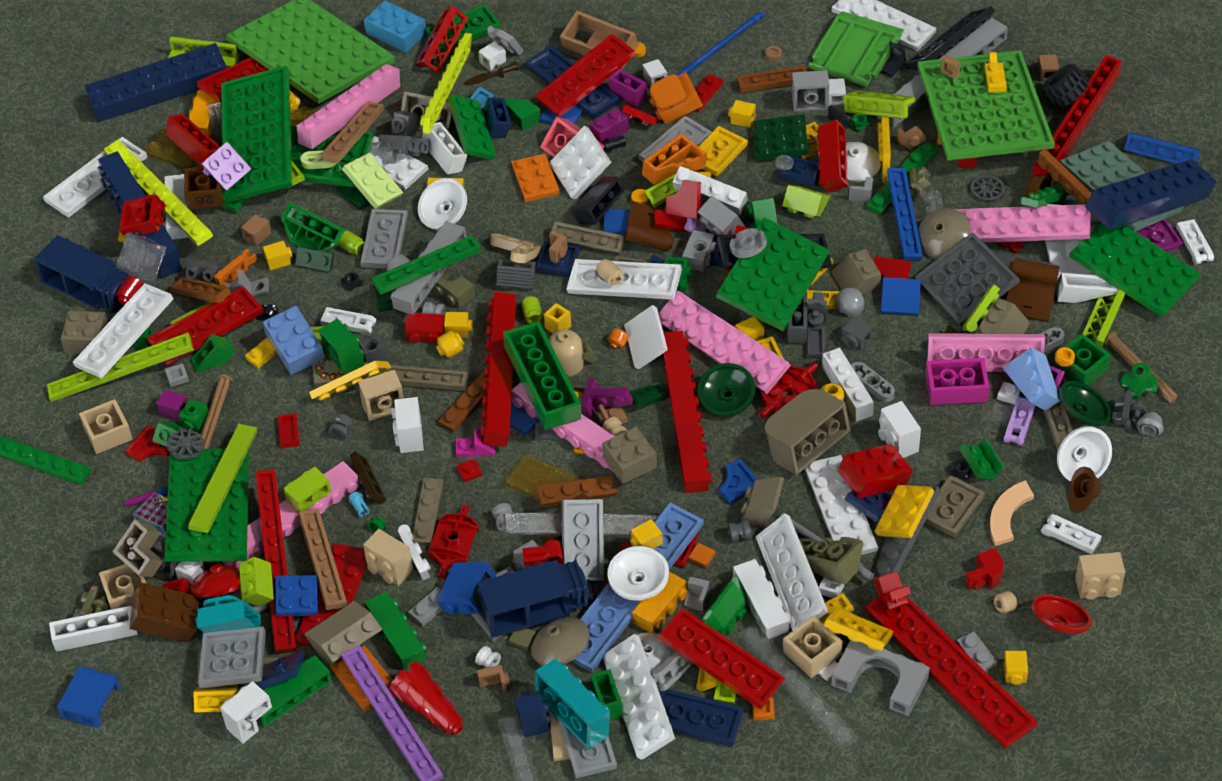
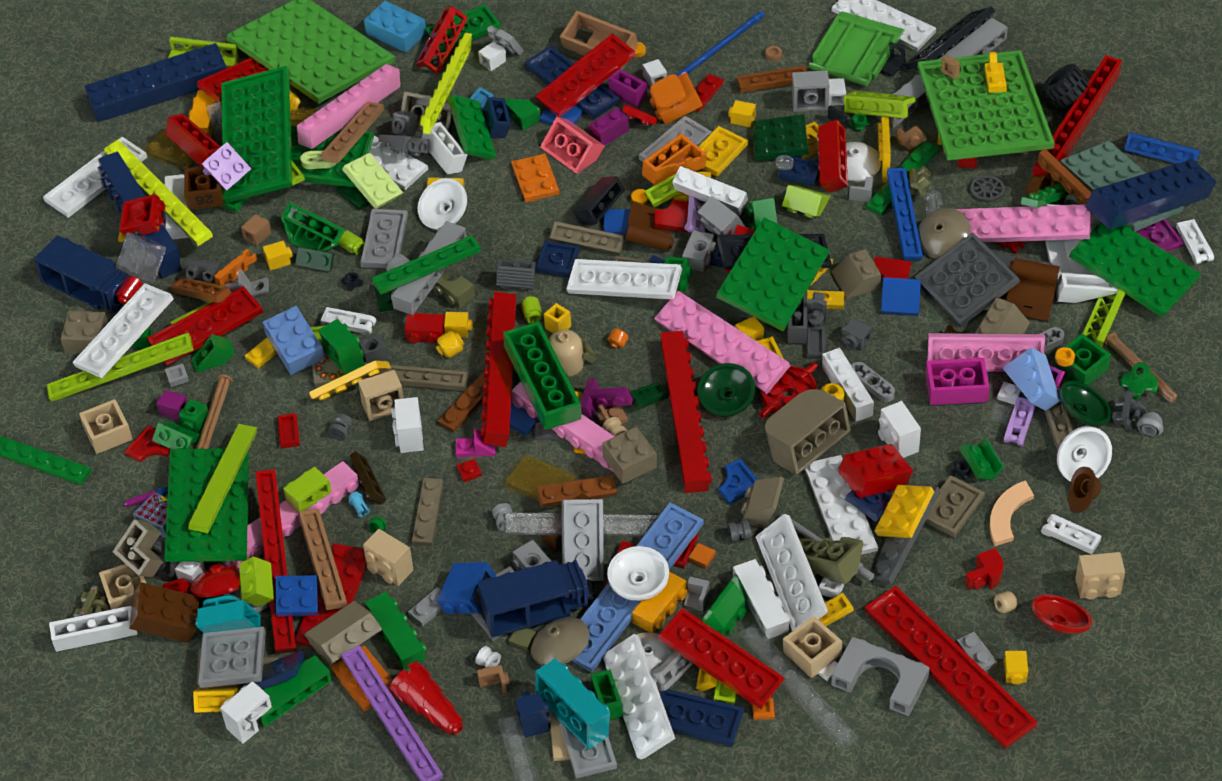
(87, 696): blue panel -> none
(185, 444): dark grey wheel -> none
(269, 310): black plate -> none
(421, 565): white plate -> none
(430, 308): light grey wheel -> none
(447, 551): red plate -> none
(499, 71): dark brown sword -> none
(520, 250): tan beam -> none
(538, 555): red piece -> none
(558, 246): medium nougat bracket -> none
(580, 162): white plate -> none
(609, 272): tan brick -> none
(614, 143): black pin -> none
(645, 337): white tile -> none
(646, 535): yellow brick -> none
(686, 200): red tile -> none
(748, 243): light grey tile -> none
(850, 302): light grey hair -> none
(858, 629): yellow plate -> none
(891, 590): red brick -> none
(981, 309): lime plate -> none
(1047, 66): medium nougat brick -> none

